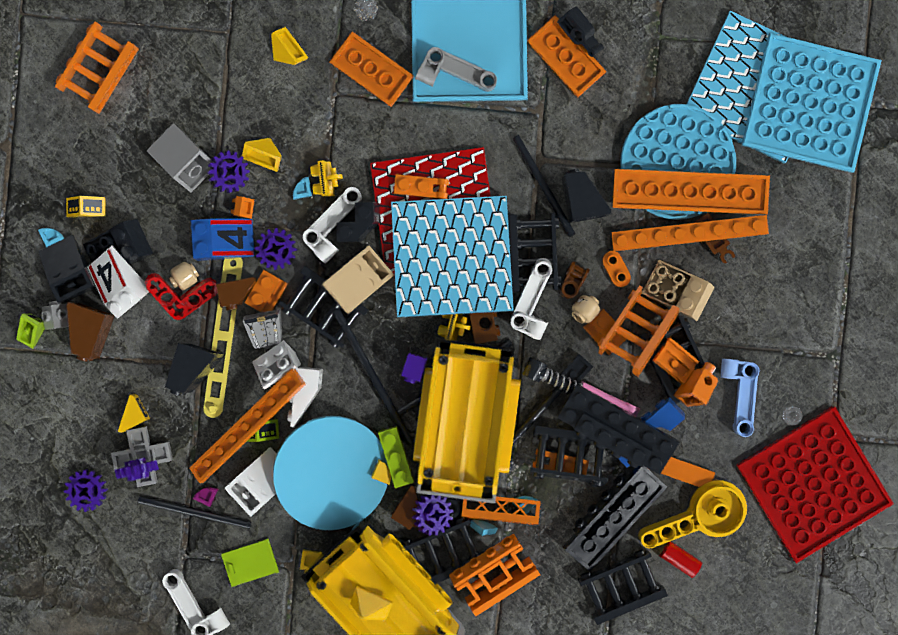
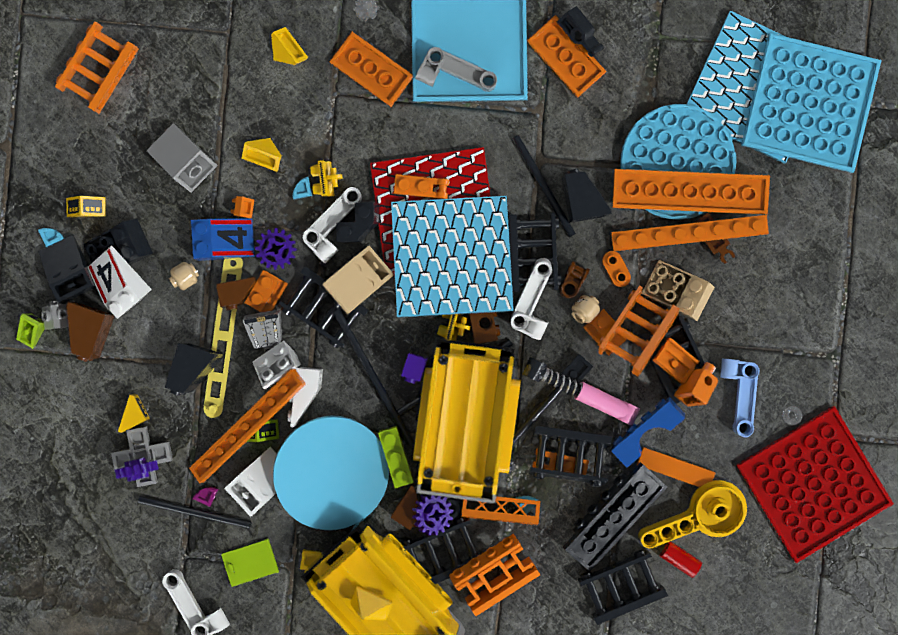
(80, 485): dark purple gear -> none
(182, 301): red beam -> none
(222, 167): dark purple gear -> none
(381, 472): yellow tile -> none
(483, 527): medium azure tile -> none
(617, 430): black plate -> none

